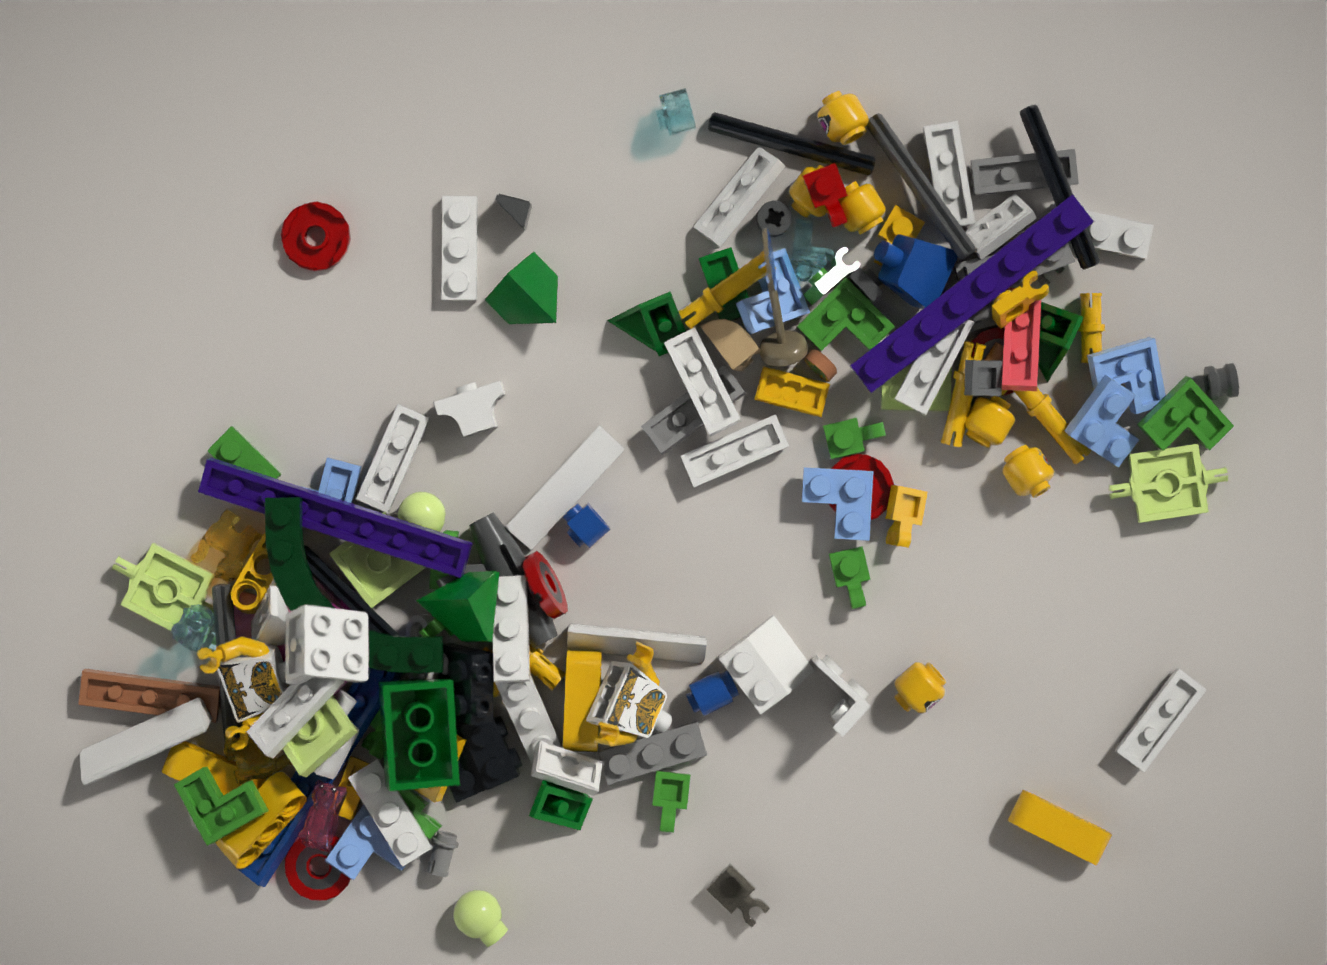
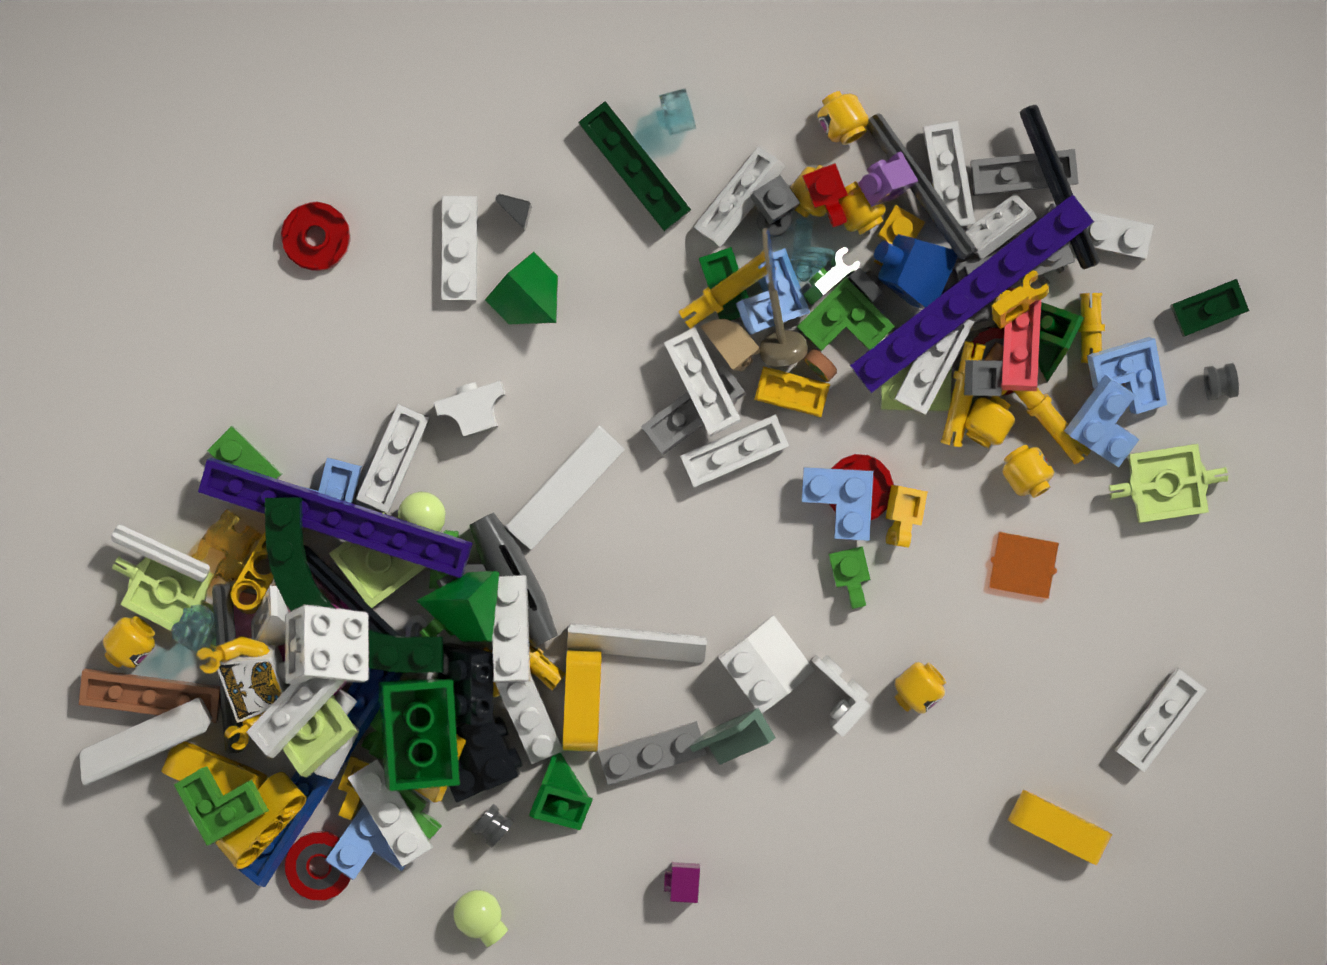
(129, 642): none -> yellow head
(160, 553): none -> white axle
(252, 761): clear yellow animal -> none
(322, 816): clear pink animal -> none
(442, 853): light grey pin -> none
(492, 825): none -> dark grey wheel
(544, 581): red tile -> none
(566, 768): white plate -> none
(585, 525): blue plate -> none
(630, 701): torso -> none
(634, 166): none -> dark green plate
(652, 322): green slope -> none
(670, 793): bright green plate -> none
(683, 882): none -> magenta plate
(712, 692): blue brick -> none
(734, 891): clear smoke plate -> none
(736, 736): none -> sand green panel
(775, 199): none -> dark grey plate
(791, 143): black axle -> none
(846, 436): bright green plate -> none
(887, 179): none -> medium lavender brick
(1023, 565): none -> clear orange piece
(1185, 408): bright green plate -> none
(1209, 307): none -> dark green plate

